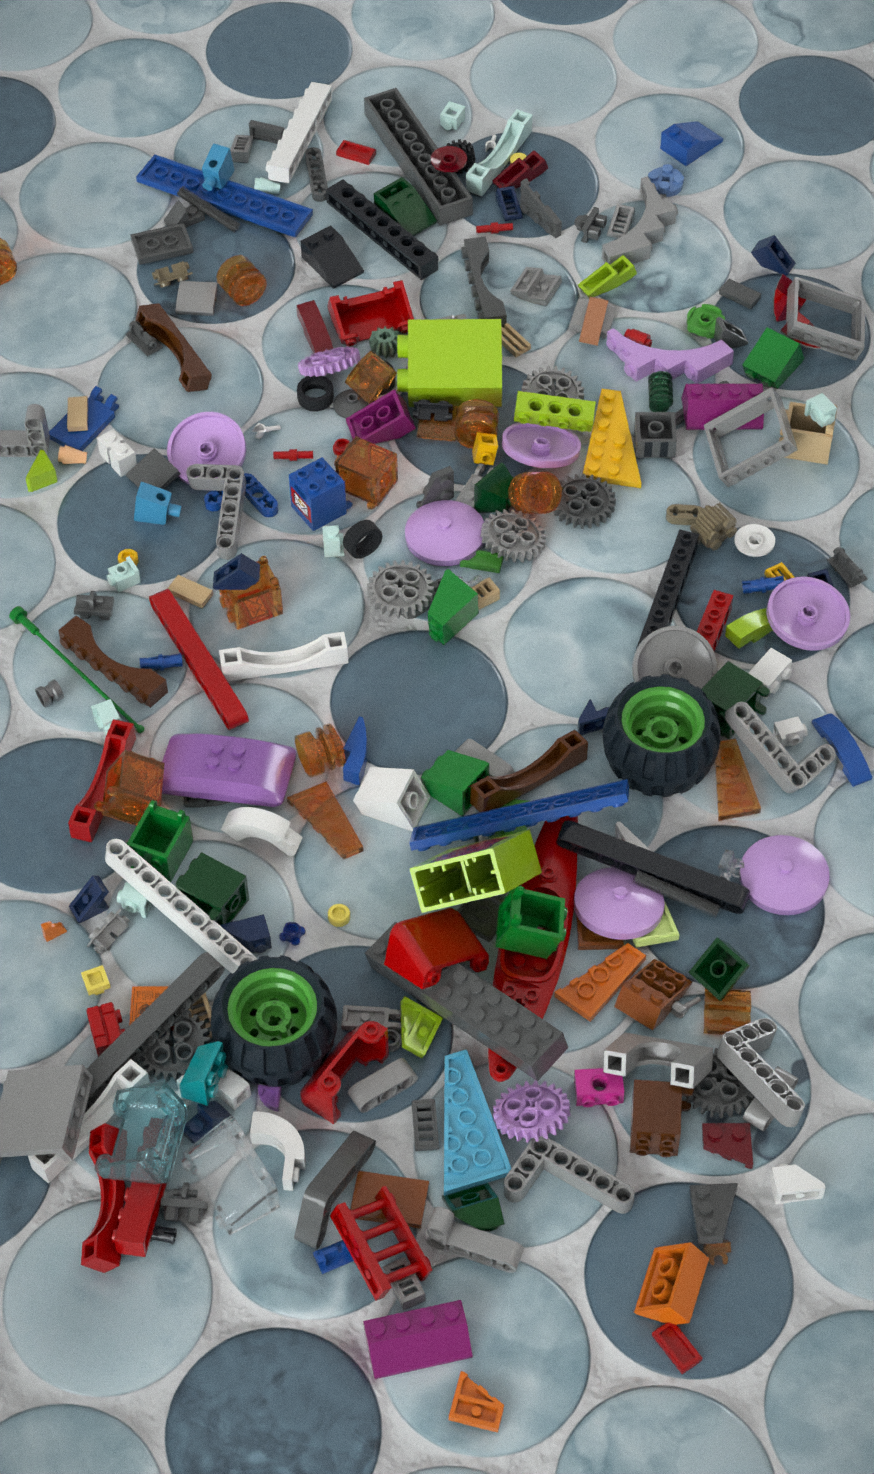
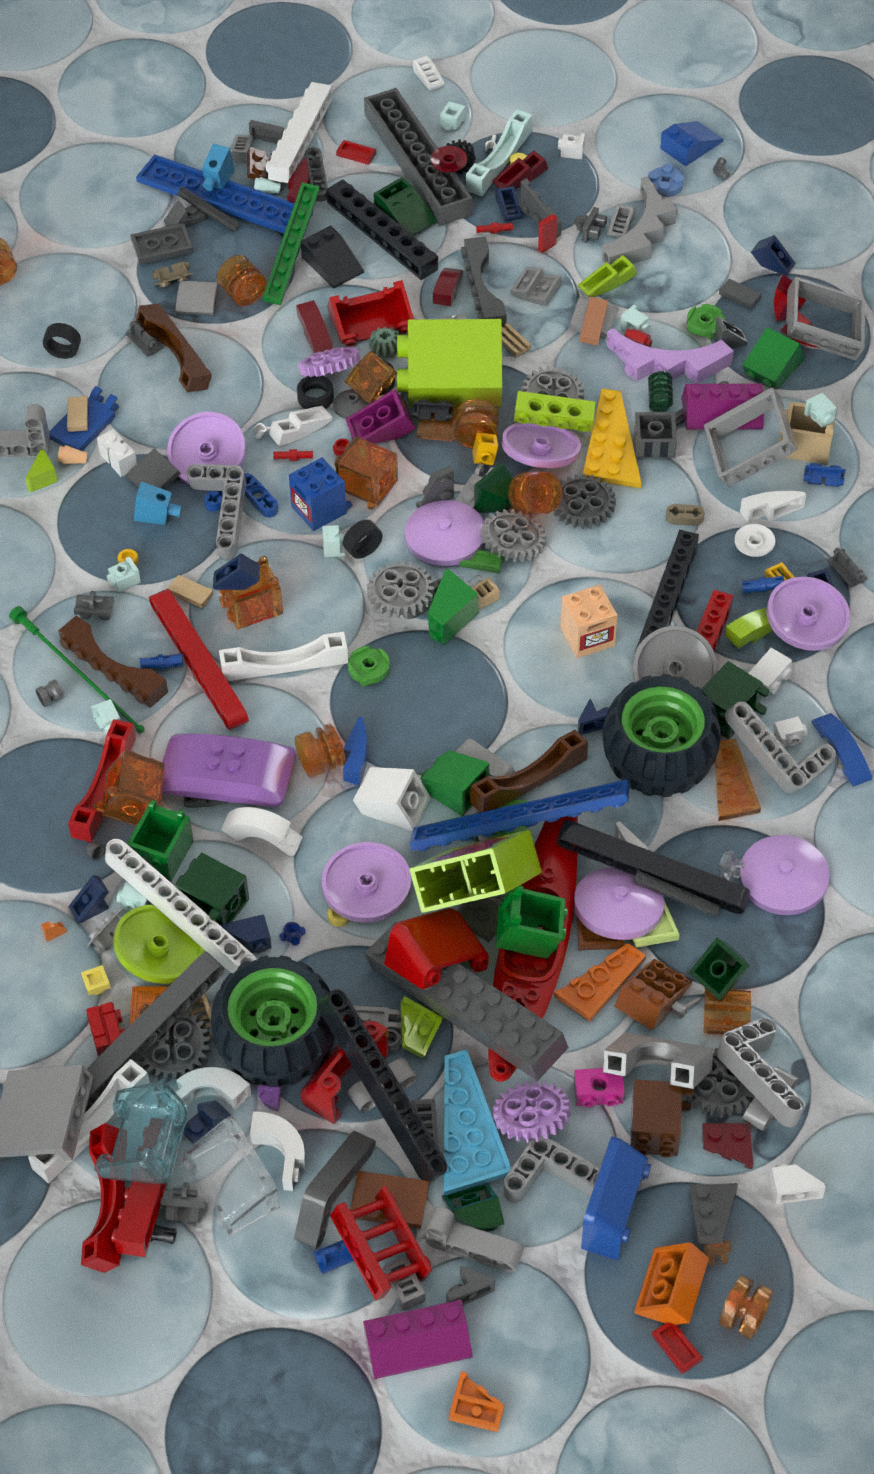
(59, 350): none -> black tyre
(95, 850): none -> dark grey hinge
(153, 945): none -> lime dish
(204, 1073): teal slope -> none
(257, 163): none -> plate
(291, 243): none -> green plate
(299, 425): none -> white slope
(300, 175): none -> dark red slope
(327, 818): clear orange wing -> none
(366, 882): none -> lavender dish
(370, 675): none -> bright green plate
(385, 1097): none -> black beam
(427, 72): none -> white slope
(447, 286): none -> dark red slope
(475, 1286): none -> dark grey slope
(547, 233): none -> red tile
(572, 146): none -> white brick
(588, 621): none -> light nougat container
(613, 1199): none -> blue windscreen
(634, 319): none -> light aqua brick
(714, 525): dark tan brick -> none
(720, 169): none -> dark grey arm
(743, 1305): none -> clear orange wheel
(771, 504): none -> white slope
(815, 472): none -> blue hinge

